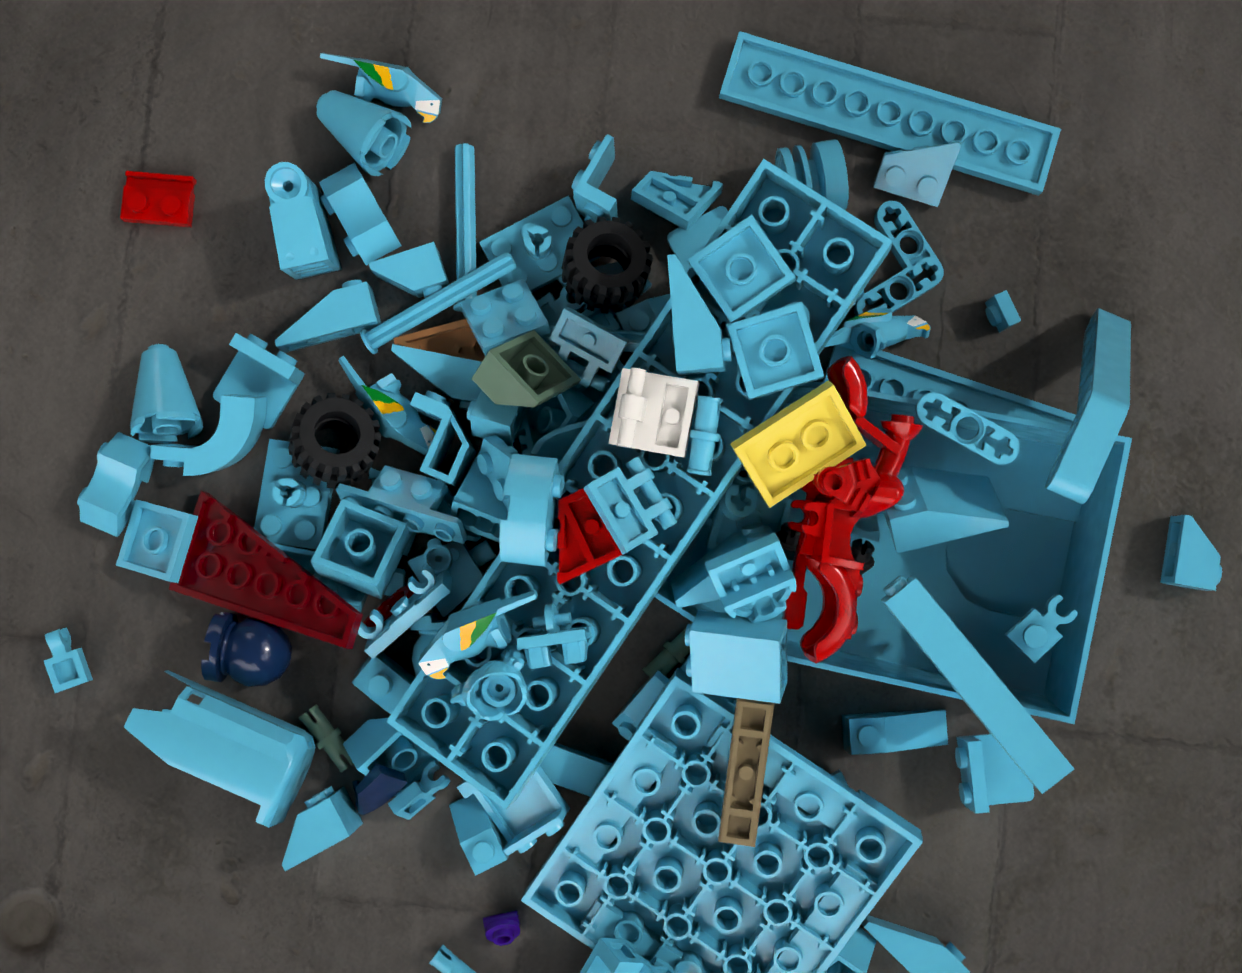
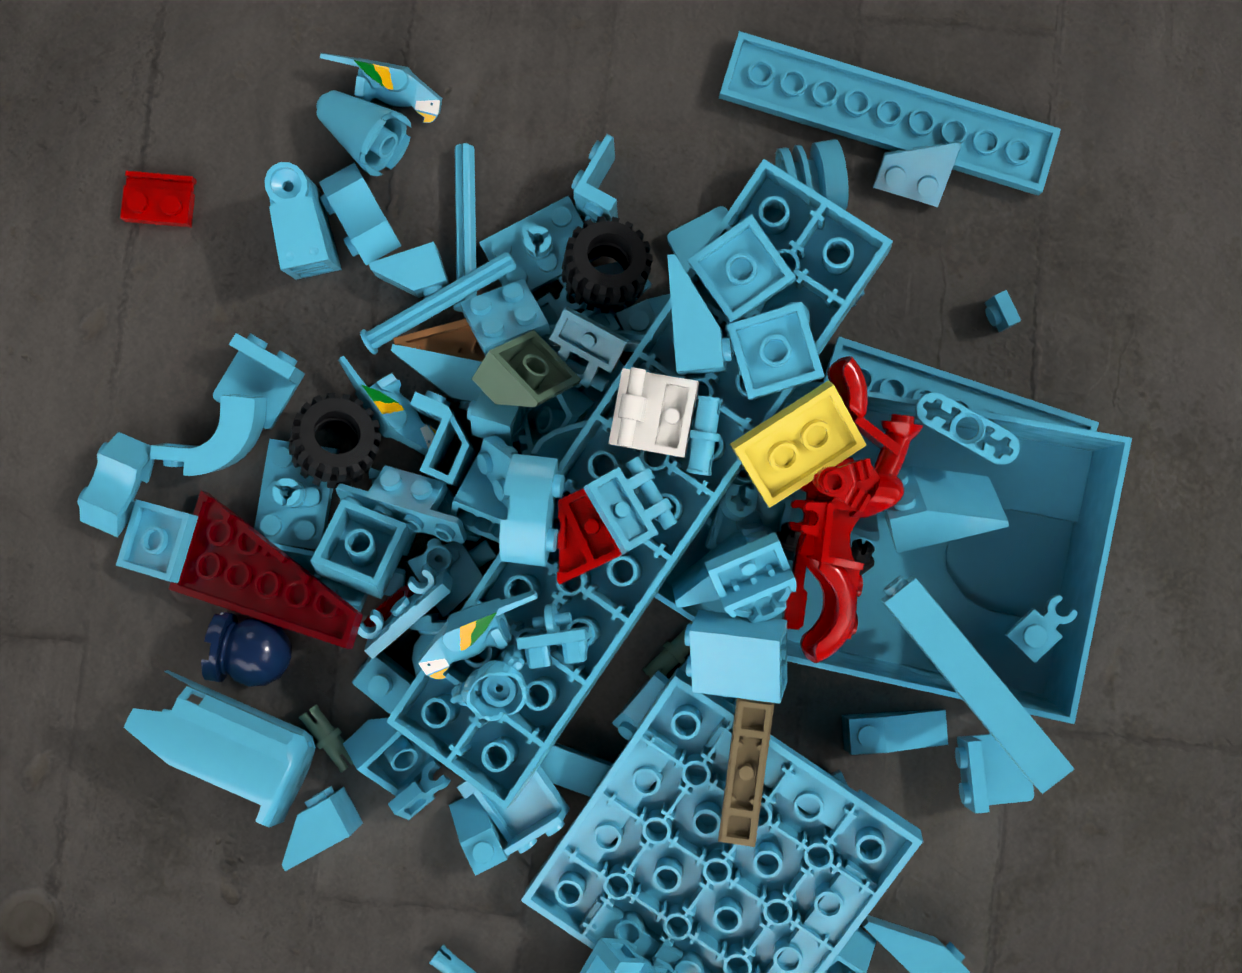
(67, 666): medium azure plate -> none
(163, 399): medium azure cone -> none
(334, 317): medium azure slope -> none
(377, 788): dark blue slope -> none
(502, 928): dark purple plate -> none
(675, 197): medium azure wing -> none
(878, 330): medium azure animal -> none
(910, 263): medium azure beam -> none
(1100, 407): medium azure beam -> none
(1190, 556): medium azure slope -> none

